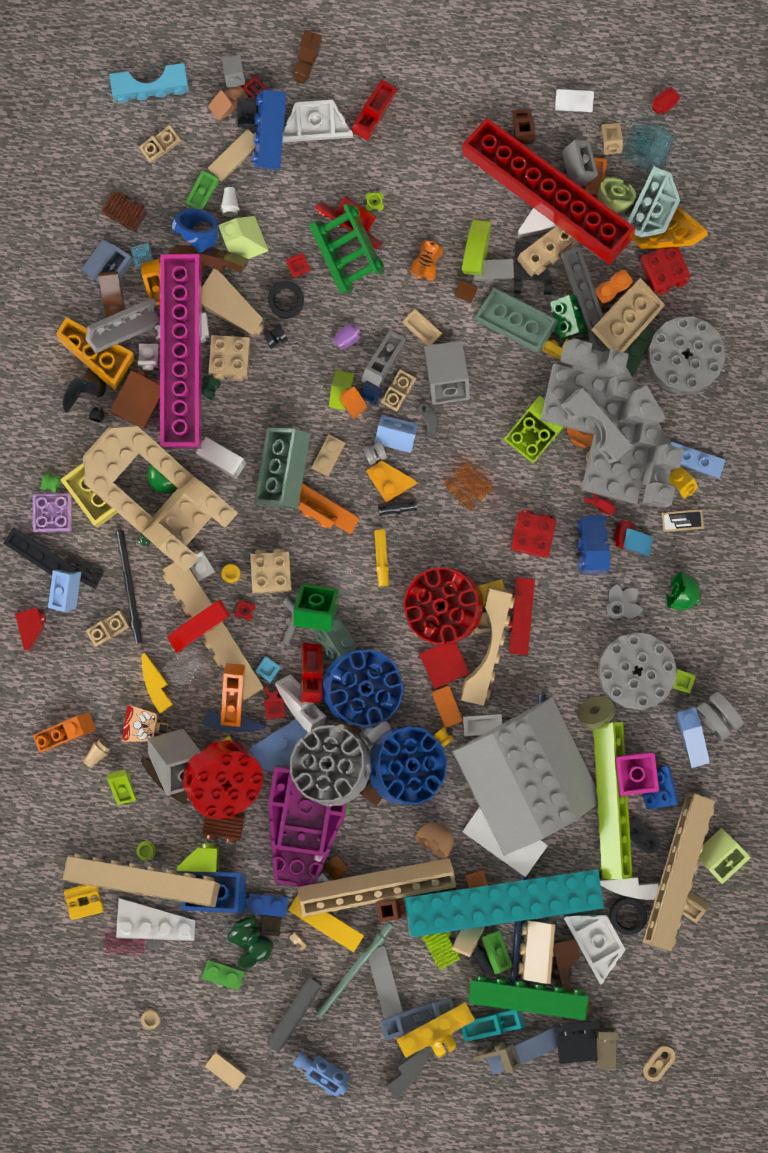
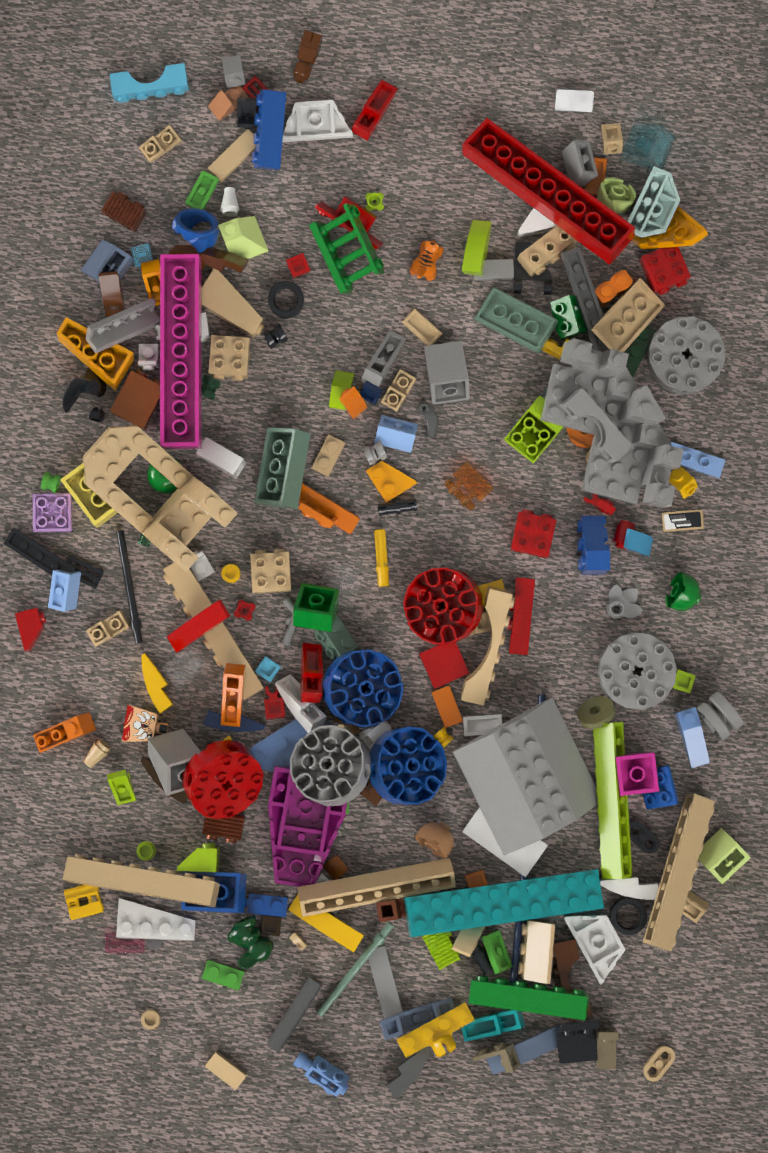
(346, 336): medium lavender brick -> none
(466, 291): reddish brown slope -> none
(523, 126): copper brick -> none
(665, 101): red brick -> none

